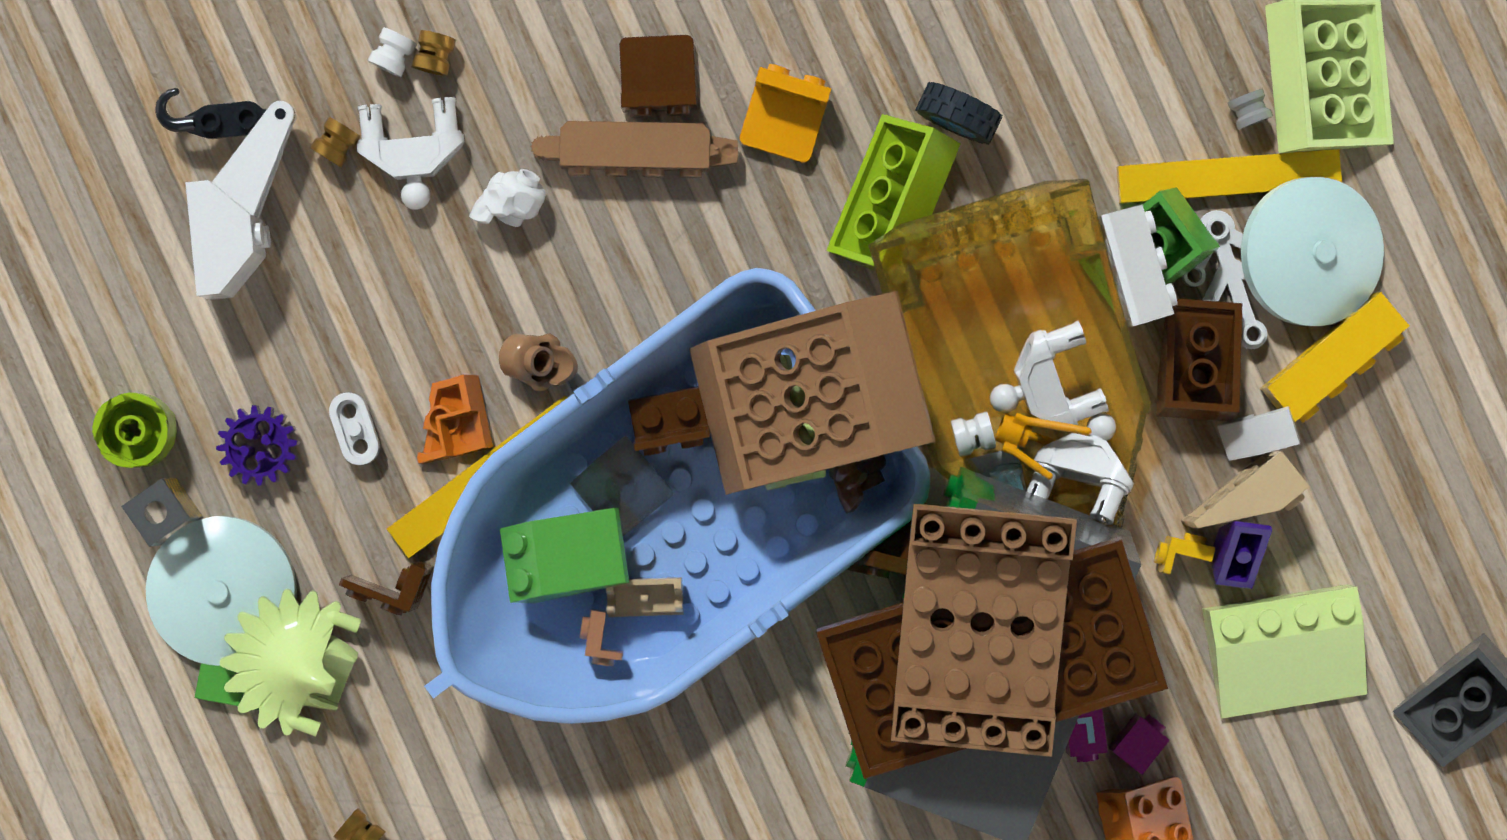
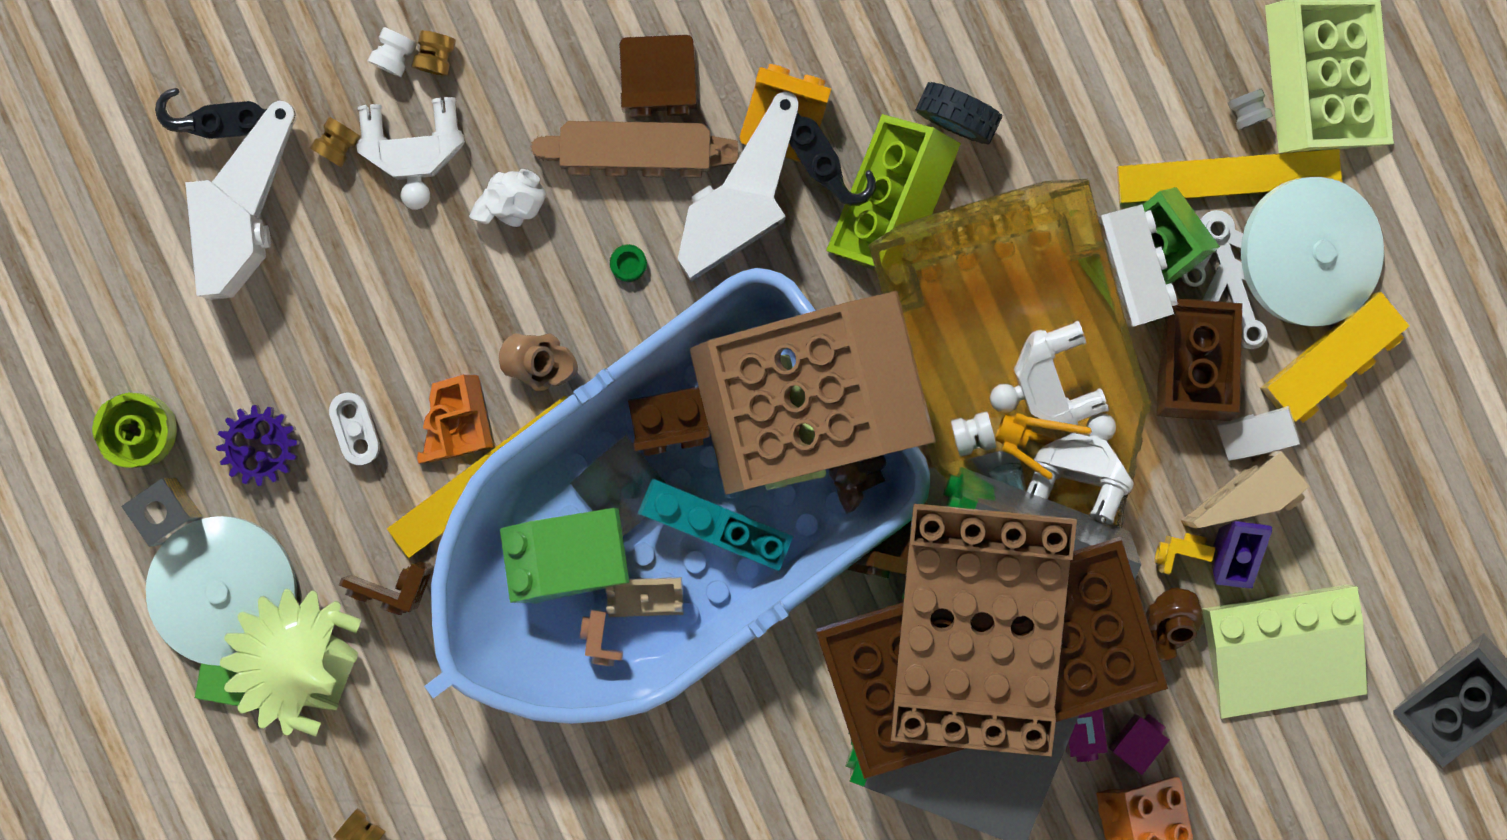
(628, 263): none -> green tile
(715, 524): none -> teal slope
(745, 206): none -> white slope
(1174, 621): none -> reddish brown head

